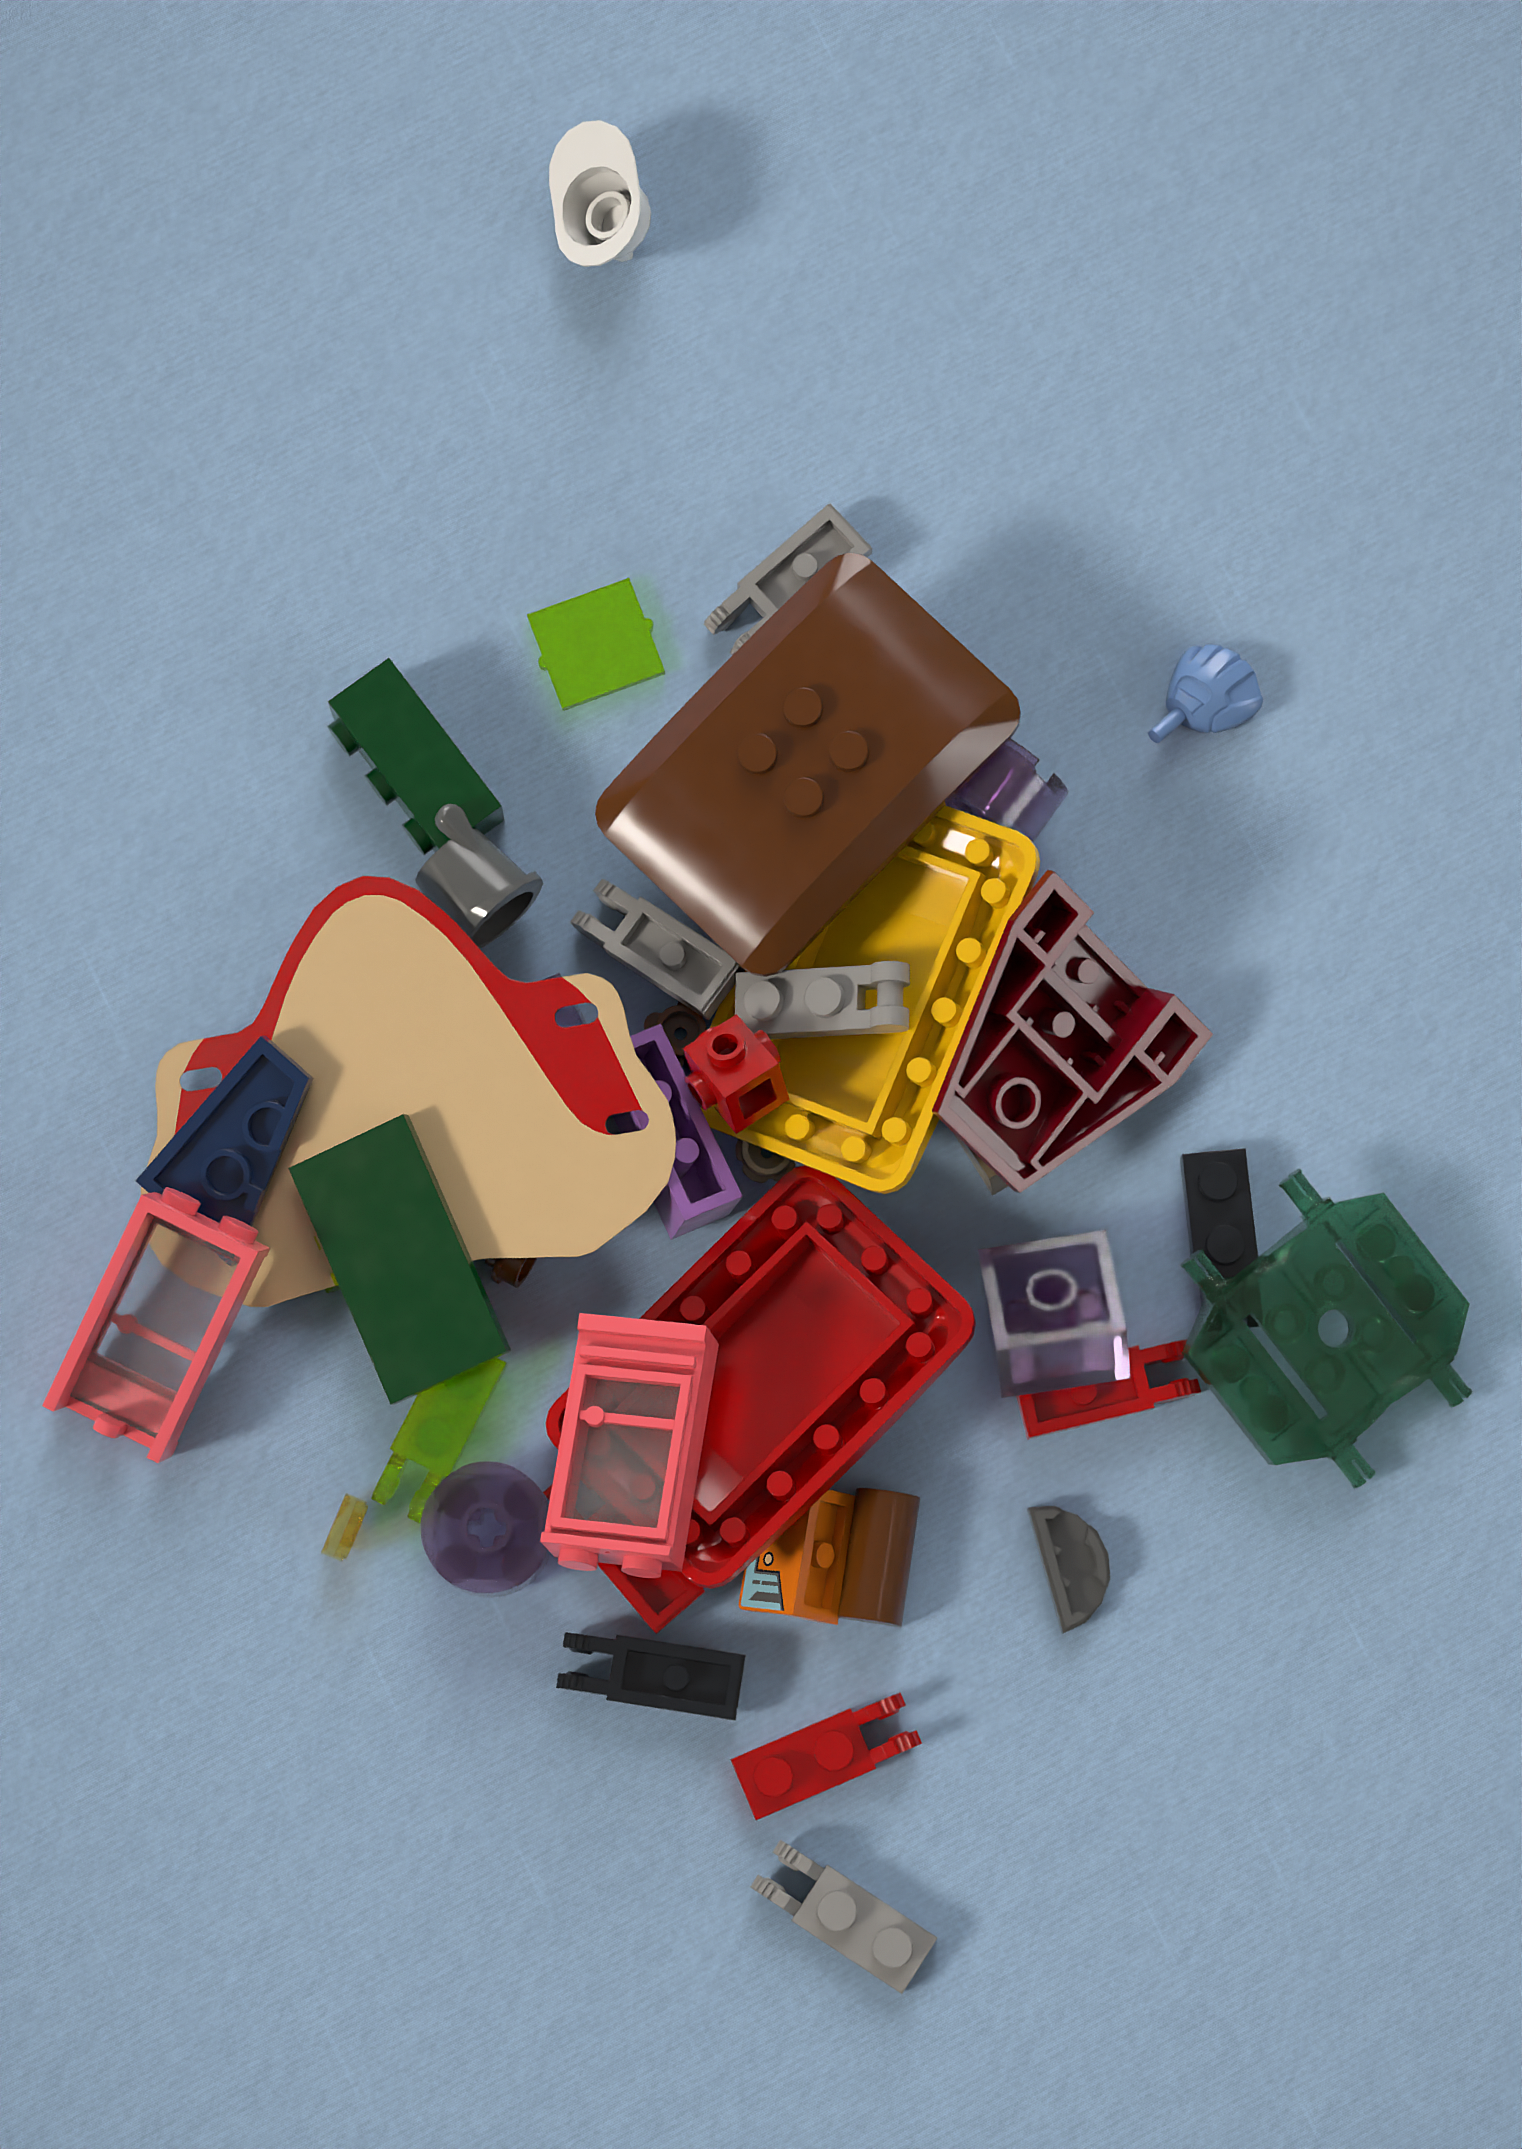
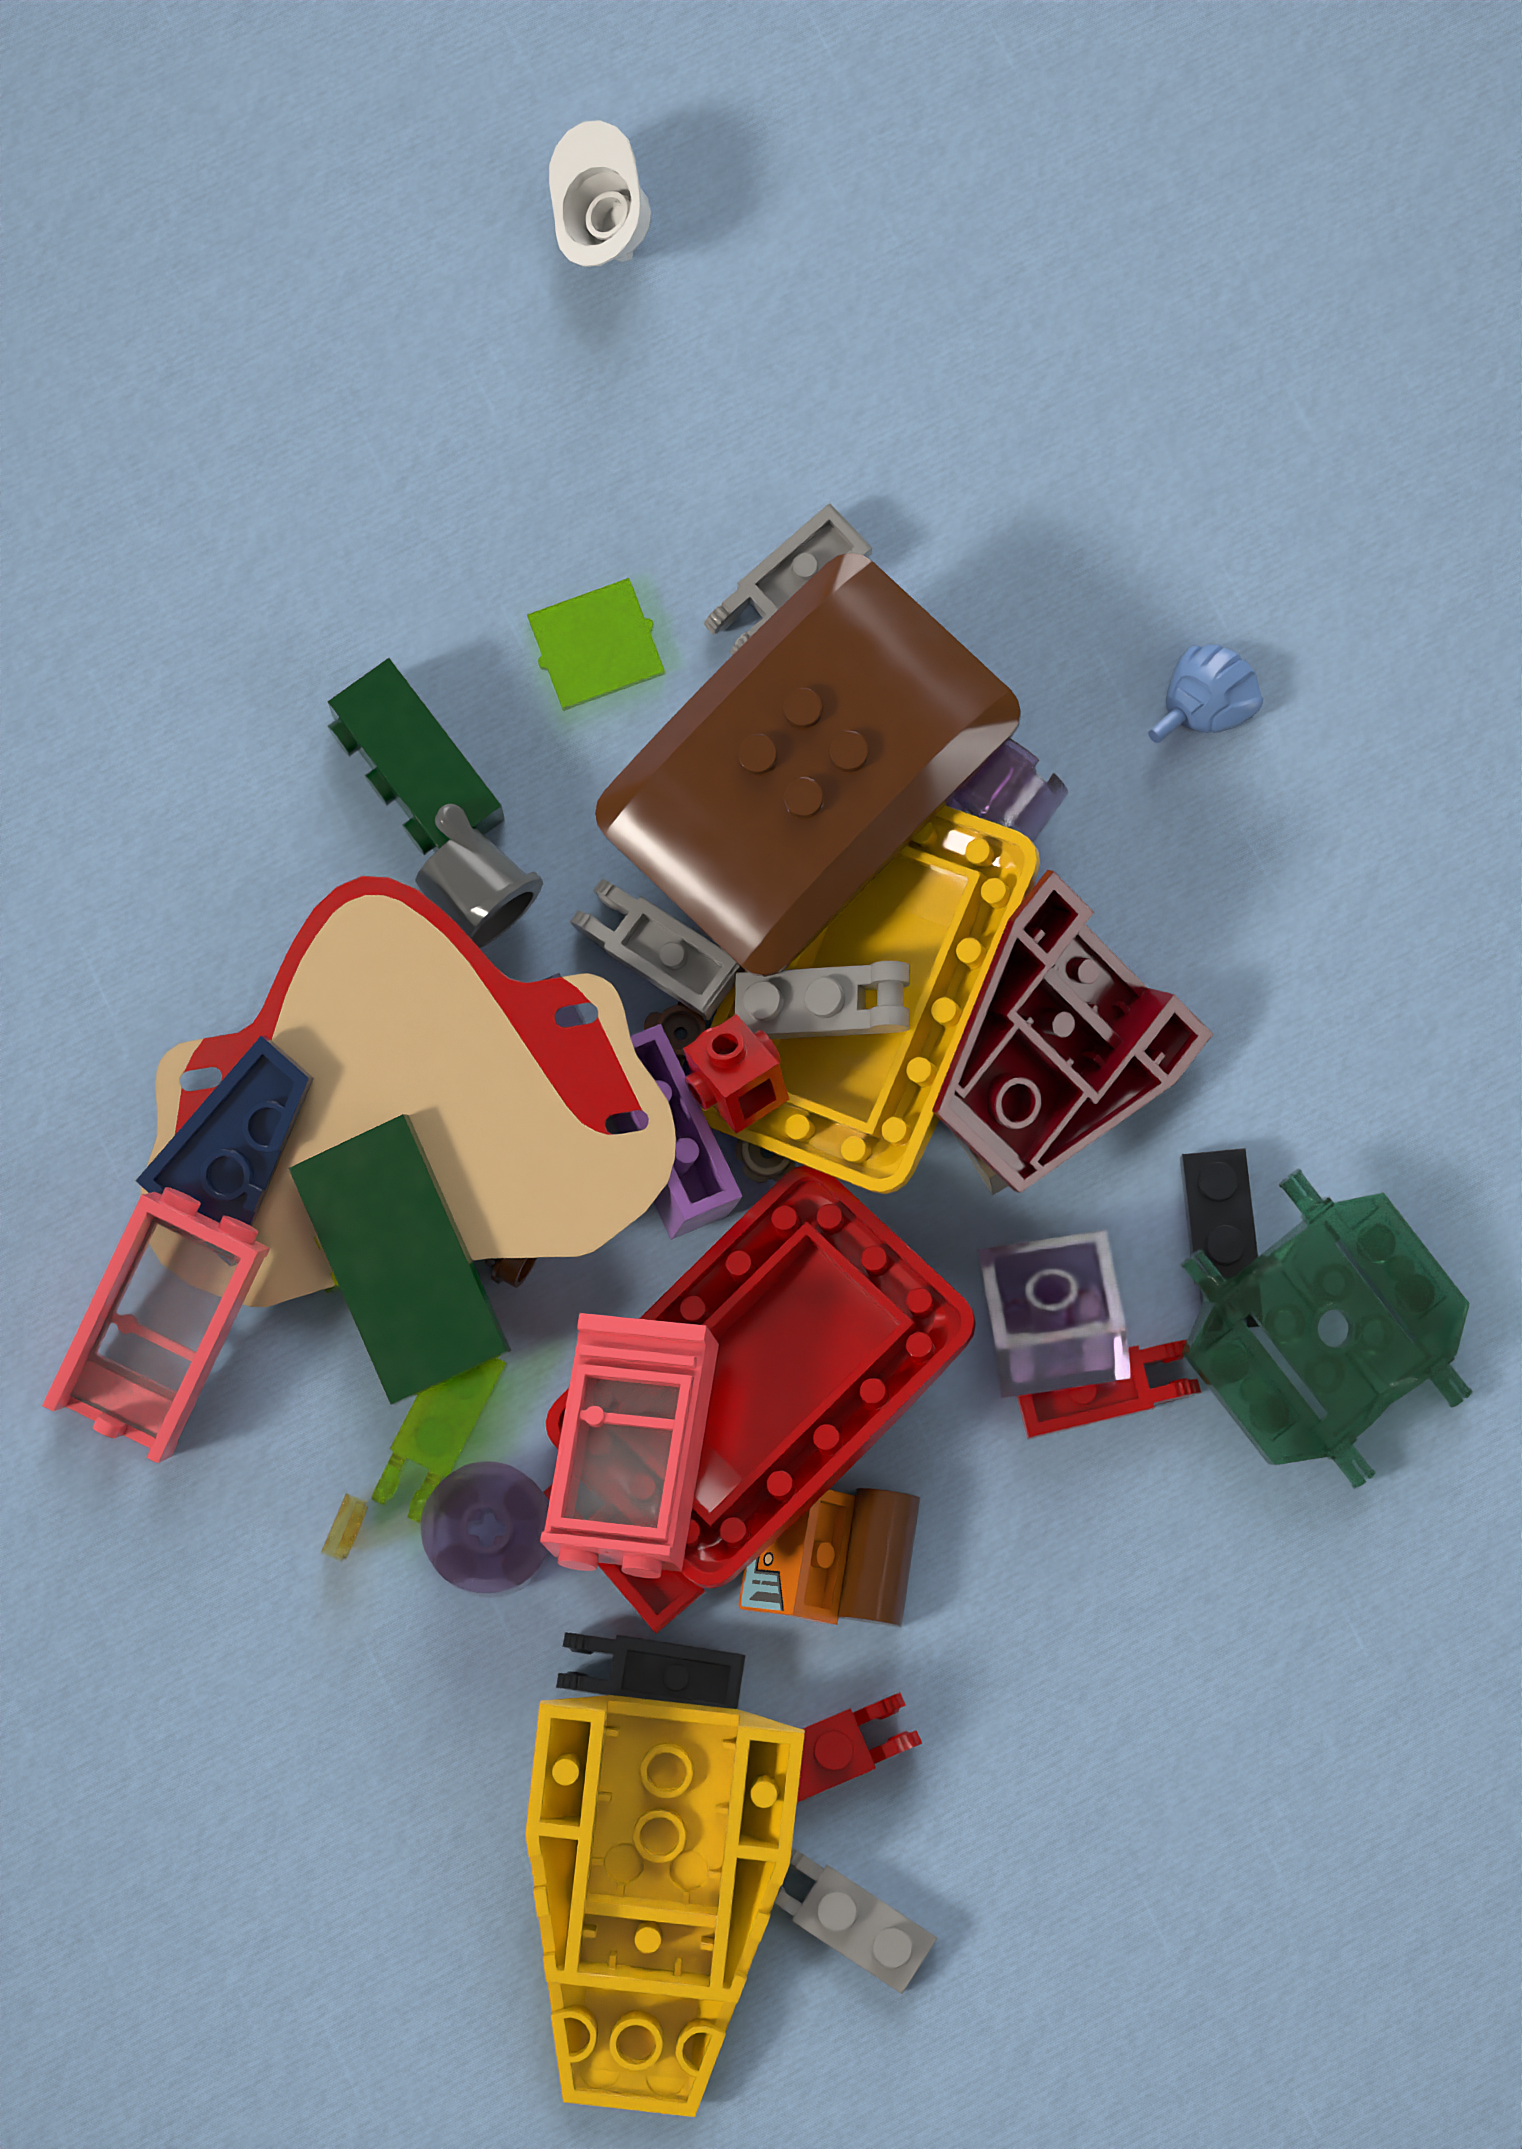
(653, 1884): none -> yellow wedge
(1072, 1562): dark grey tile -> none

